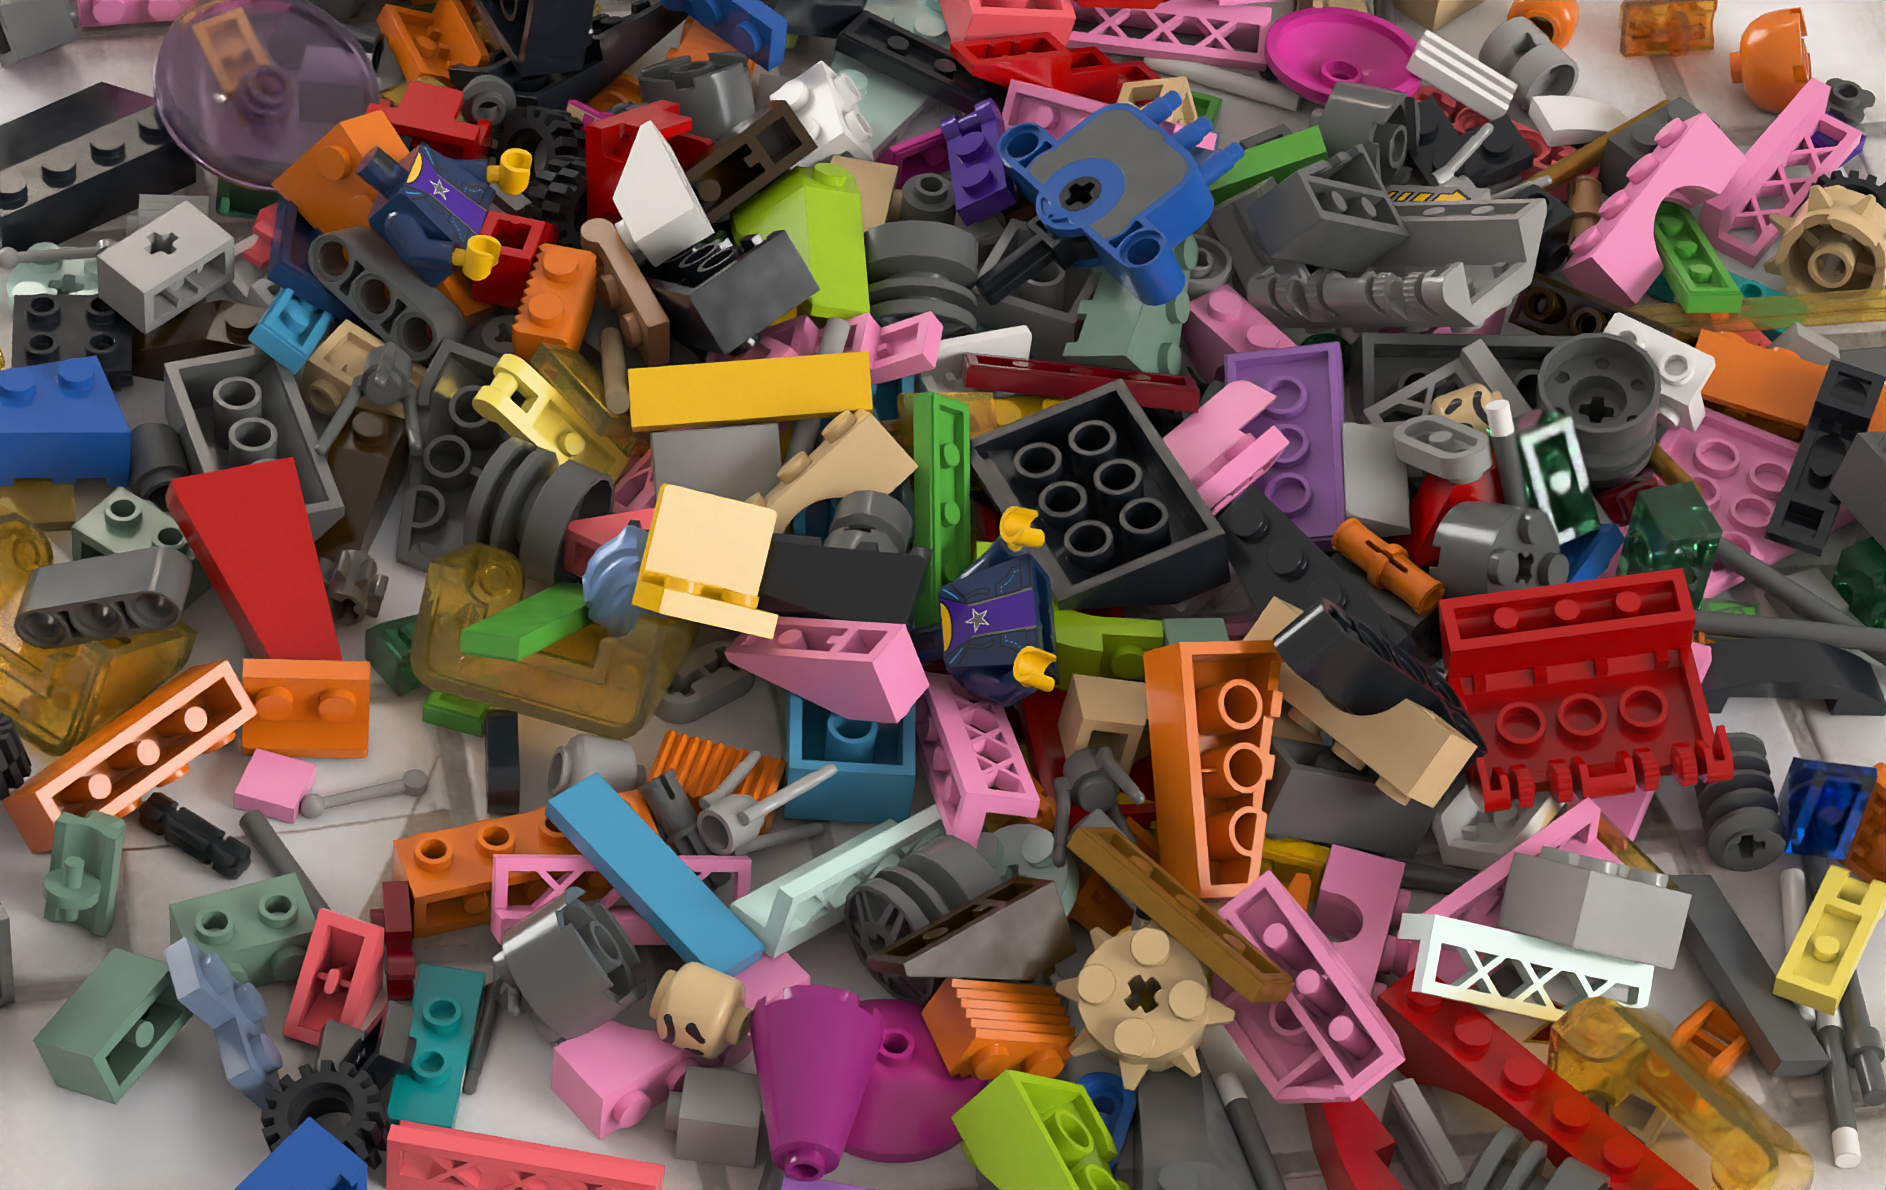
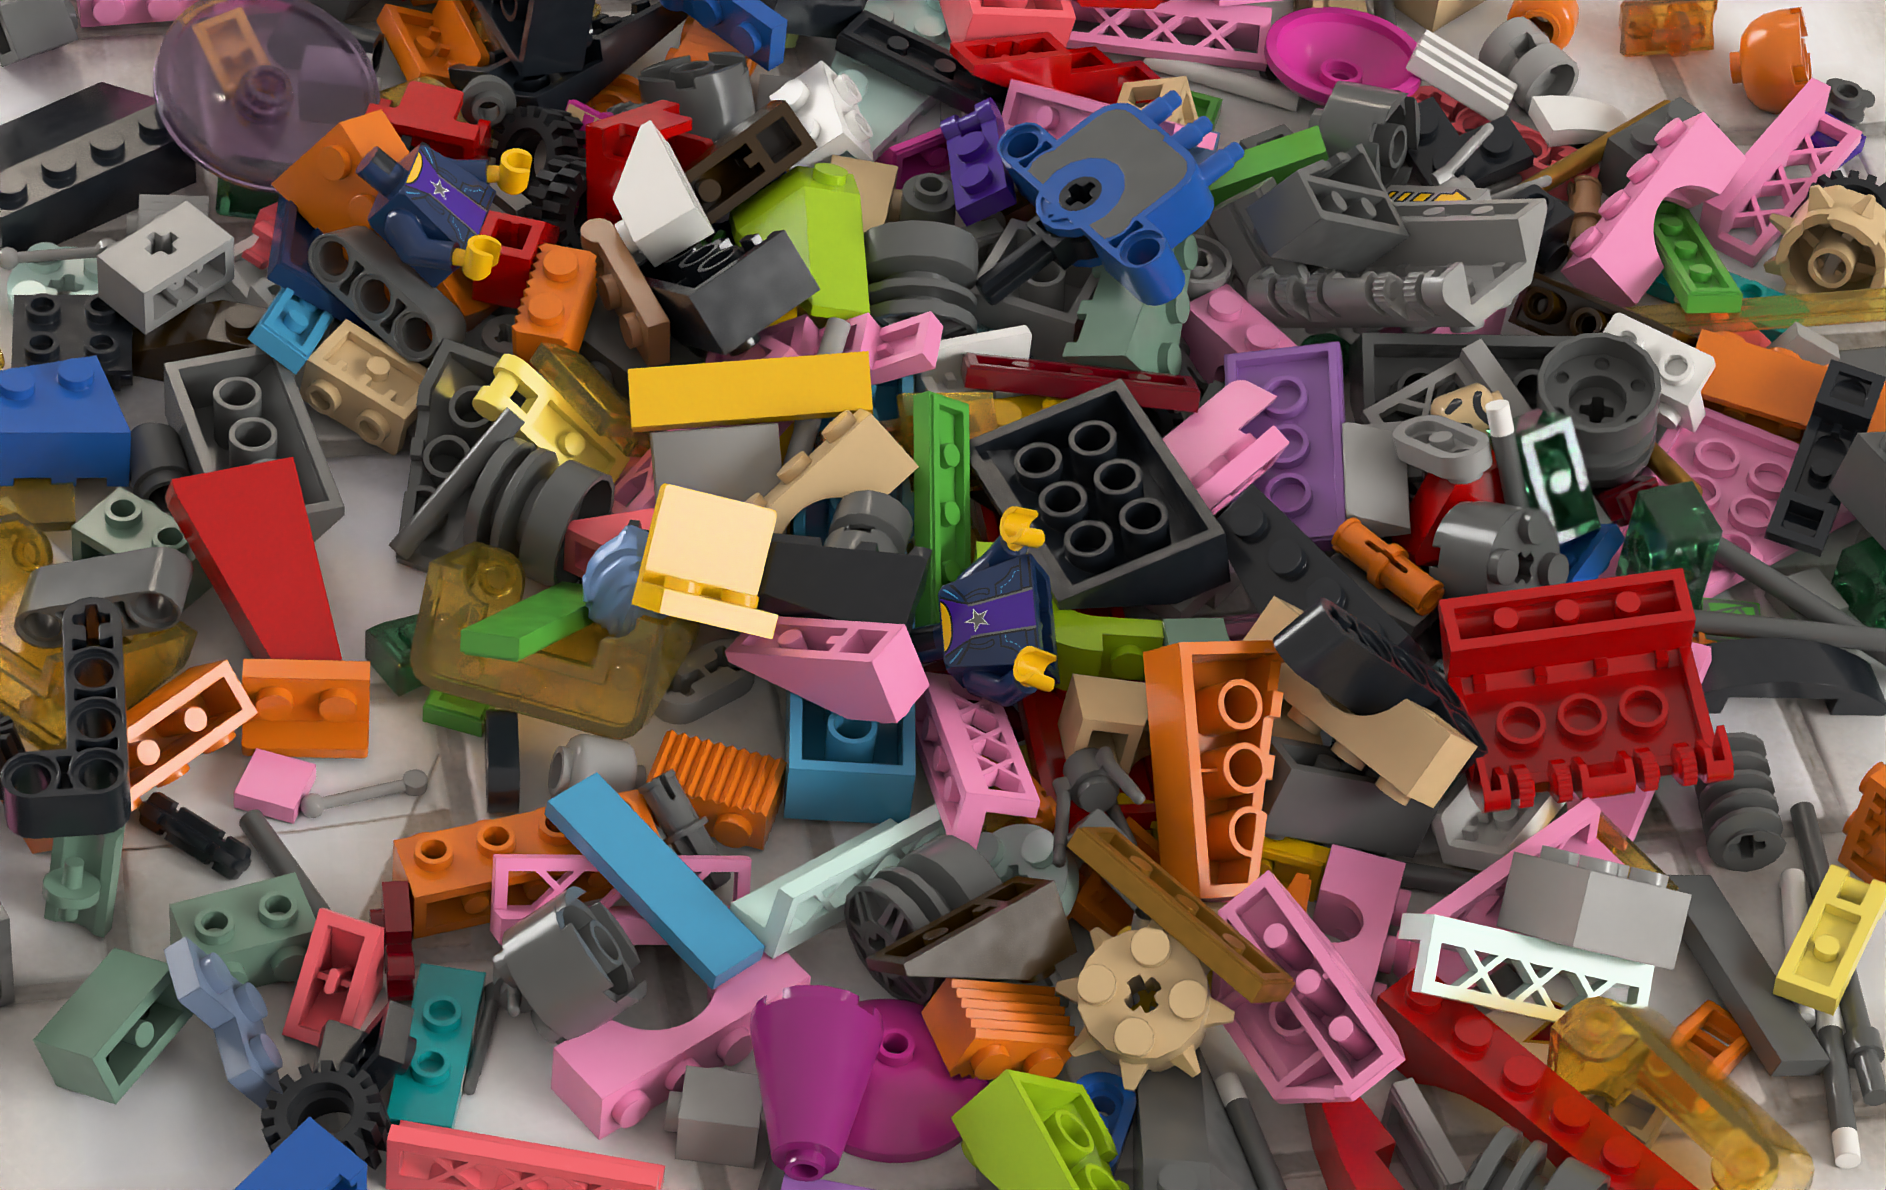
(88, 783): none -> black beam
(352, 586): dark grey gear -> none
(368, 469): dark brown slope -> none
(384, 383): dark grey plant -> none
(455, 484): none -> dark grey bar
(614, 370): dark tan bar -> none
(700, 1010): tan head -> none
(732, 822): light grey plant -> none
(1823, 805): clear blue slope -> none

